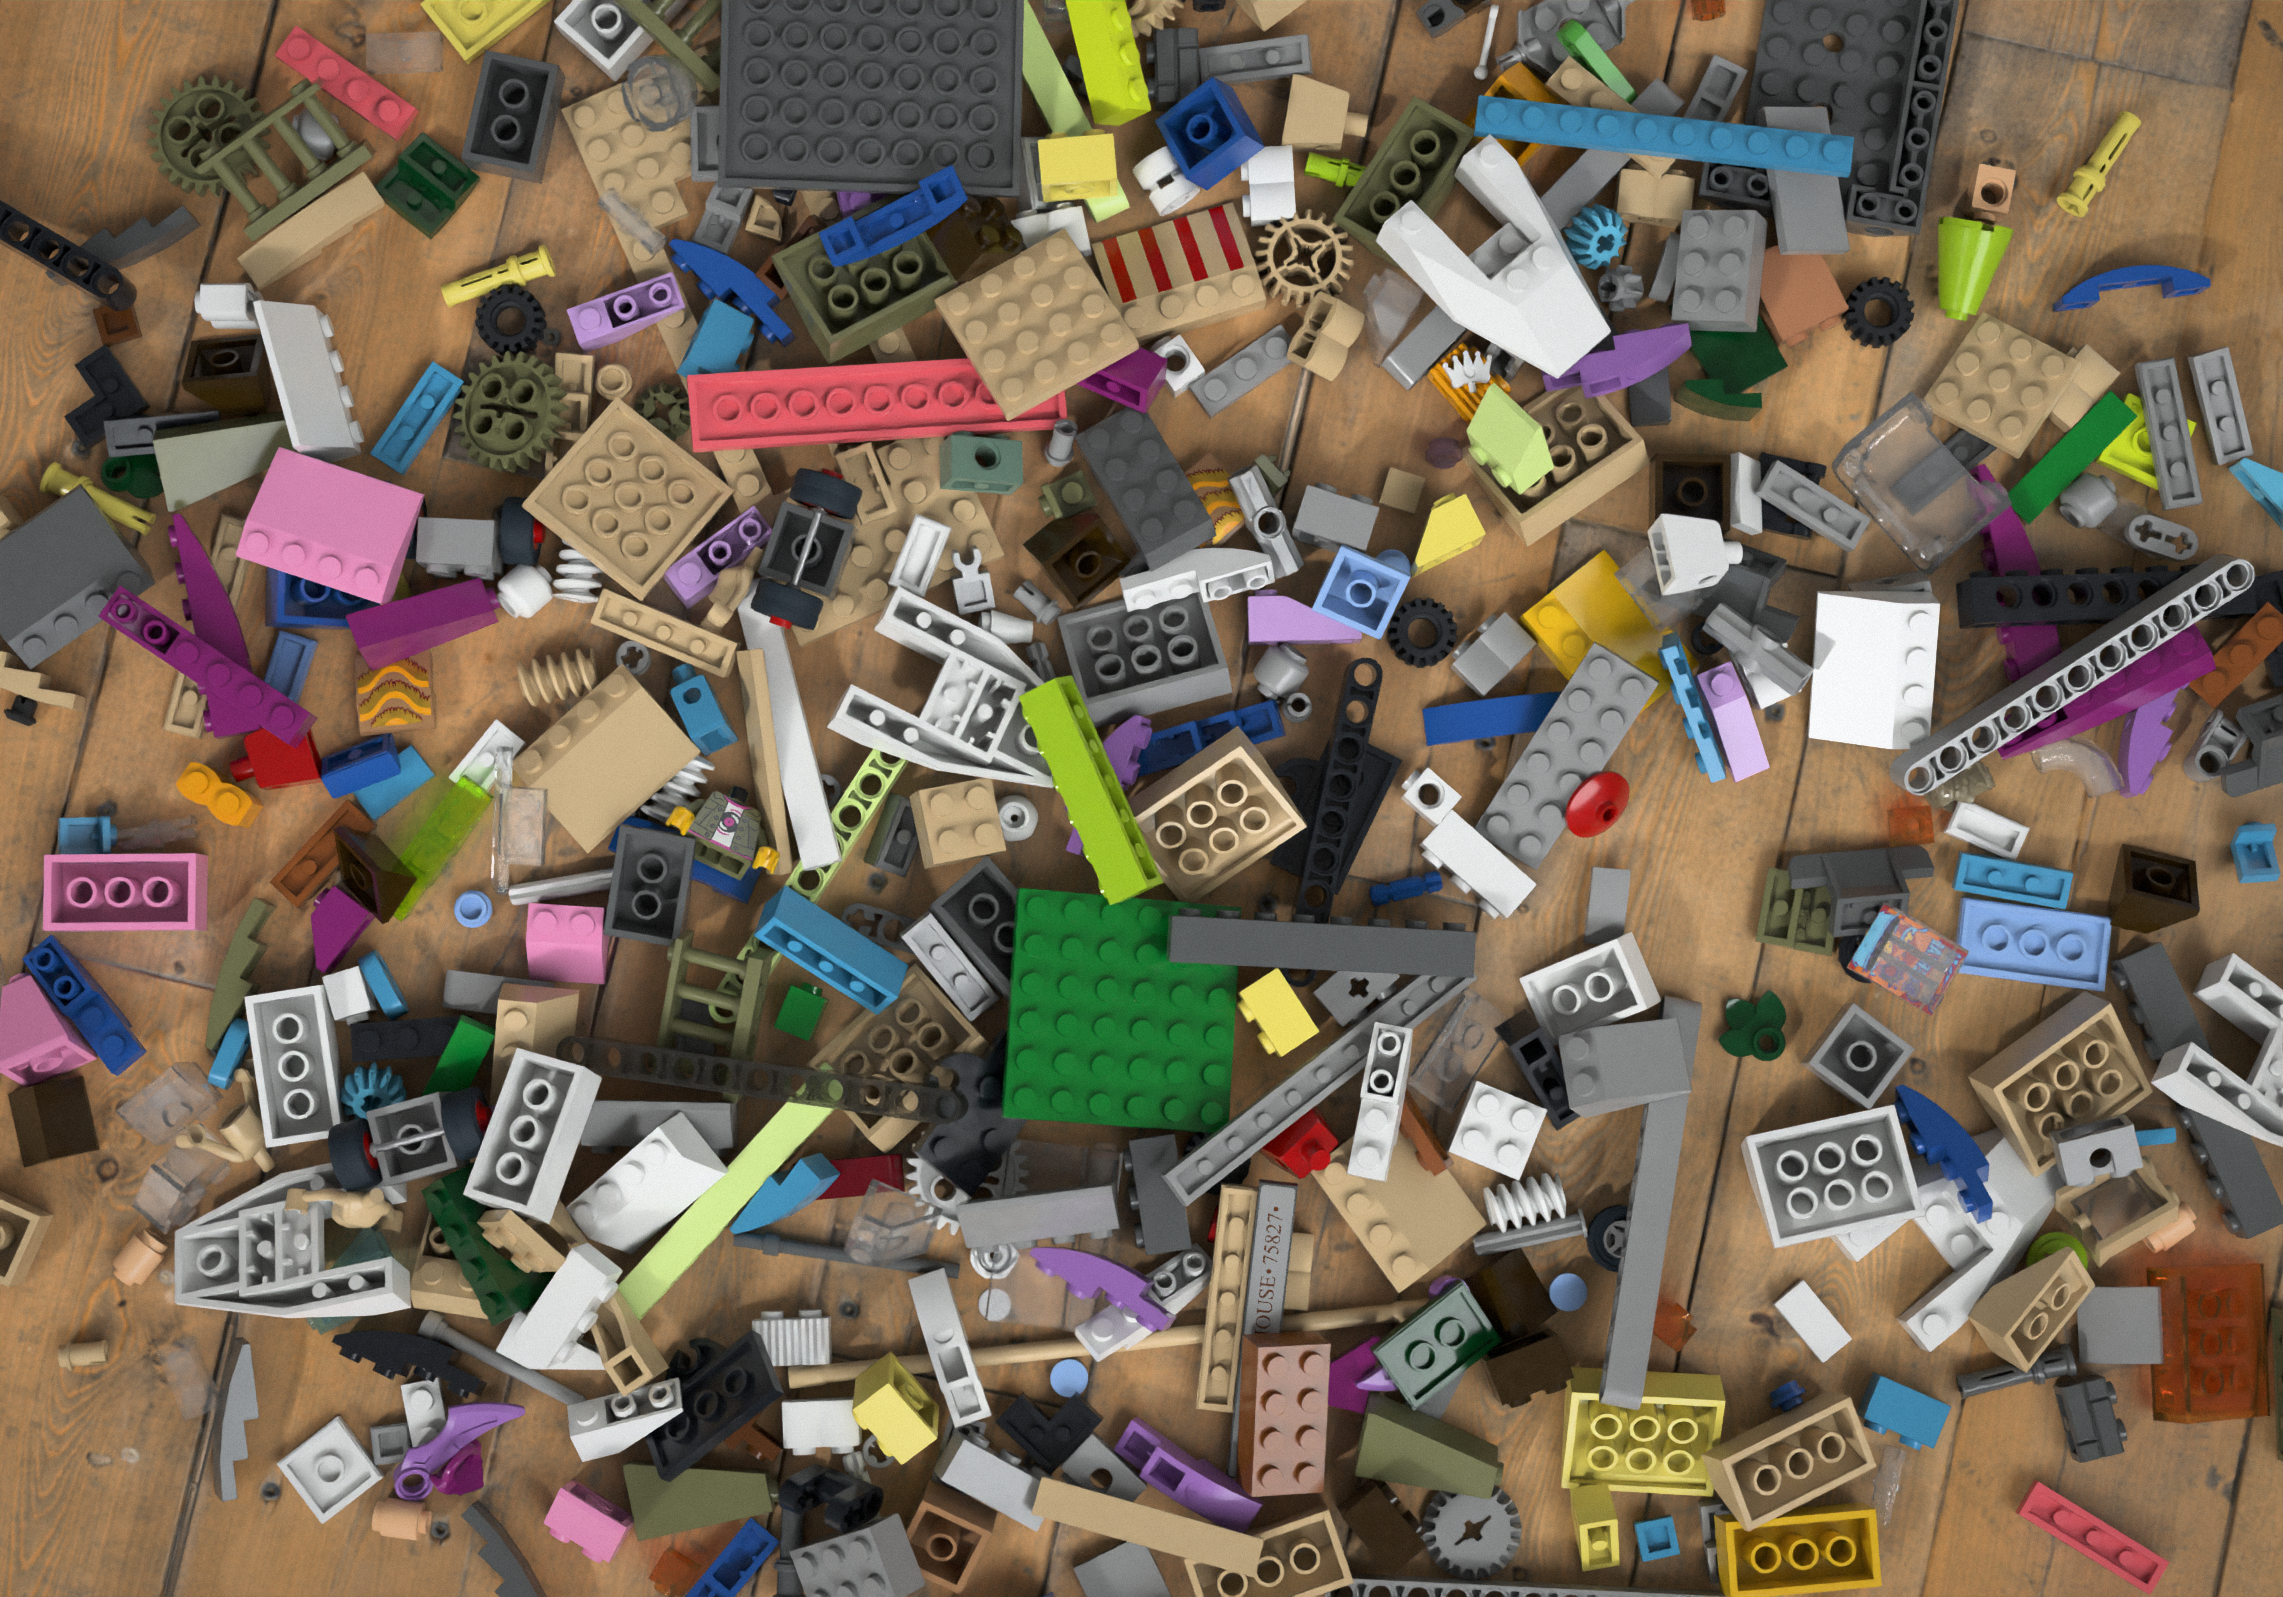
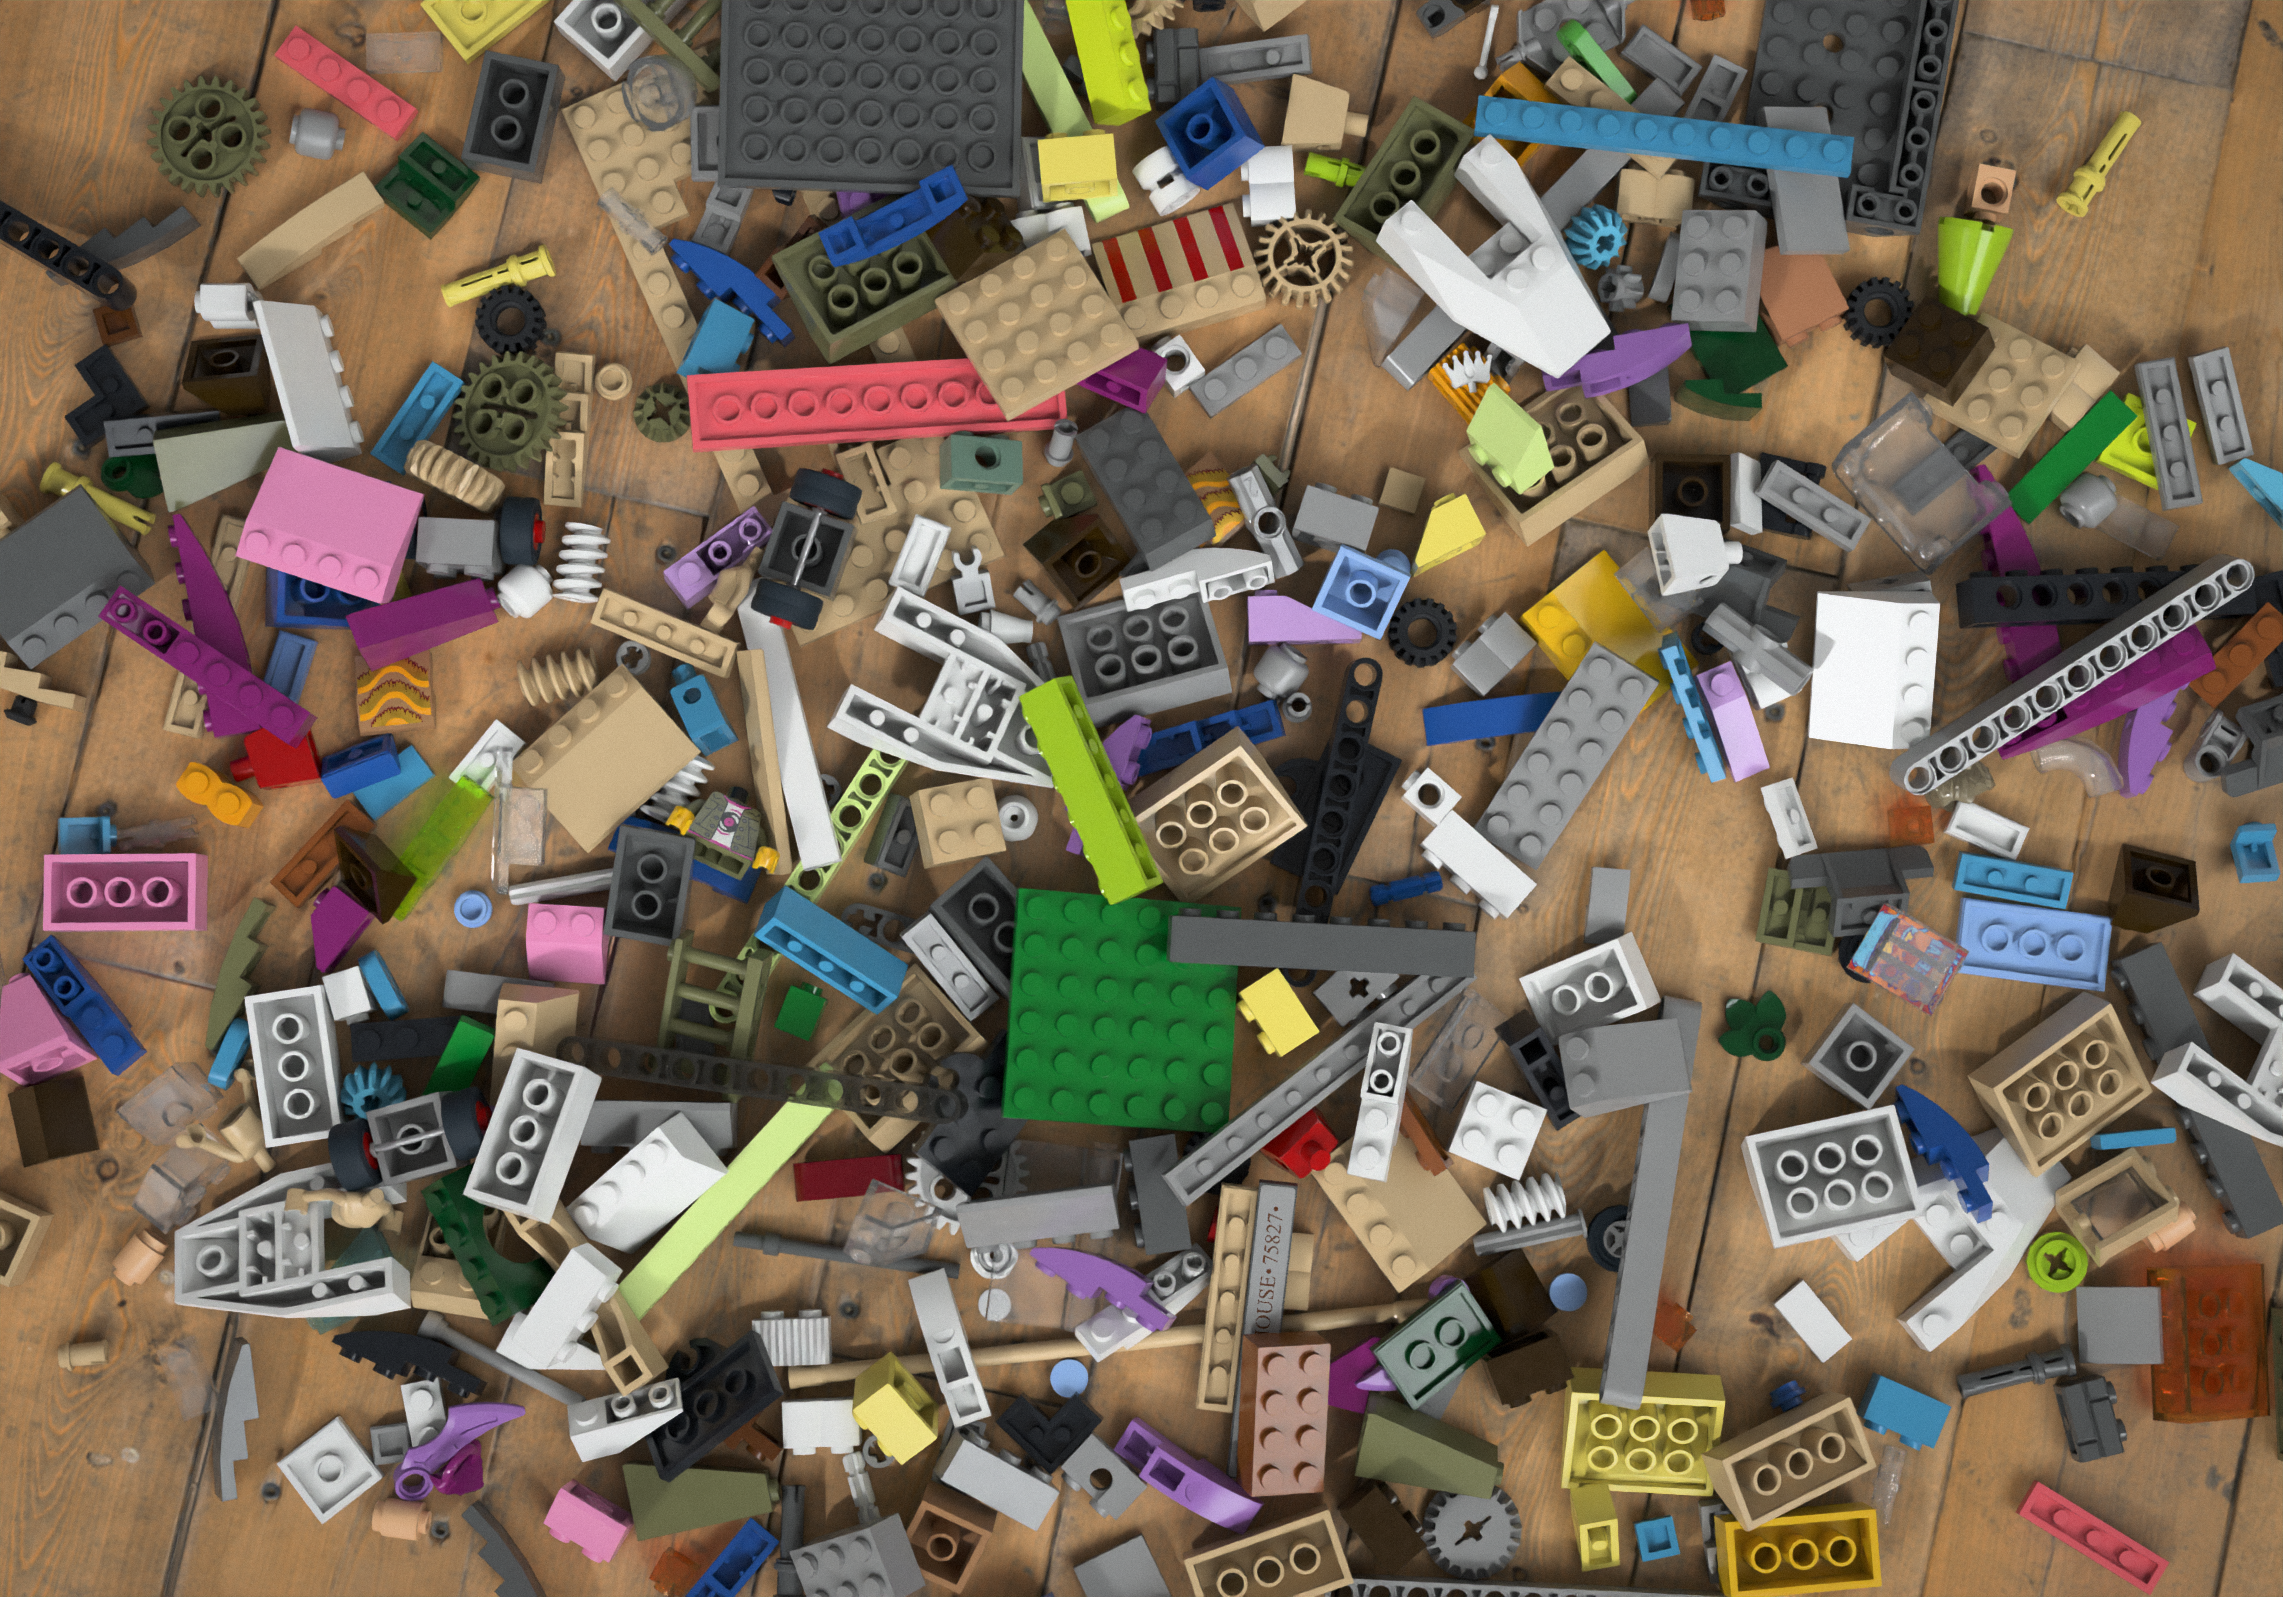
(290, 195): olive fence -> none
(454, 476): none -> tan gear
(527, 1247): tan plate -> none
(625, 312): lavender slope -> none
(628, 498): tan plate -> none
(764, 220): tan tile -> none
(787, 1193): dark azure slope -> none
(848, 1498): black connector -> none
(1148, 1526): tan tile -> none
(1325, 336): tan brick -> none
(1444, 453): plate -> none
(1597, 804): red dish -> none
(1660, 59): none -> light grey tile
(1788, 818): none -> white plate
(1939, 350): none -> dark brown brick
(2031, 1307): tan slope -> none
(2075, 1145): light grey brick -> none
(2163, 529): light grey beam -> none
(2174, 283): blue slope -> none

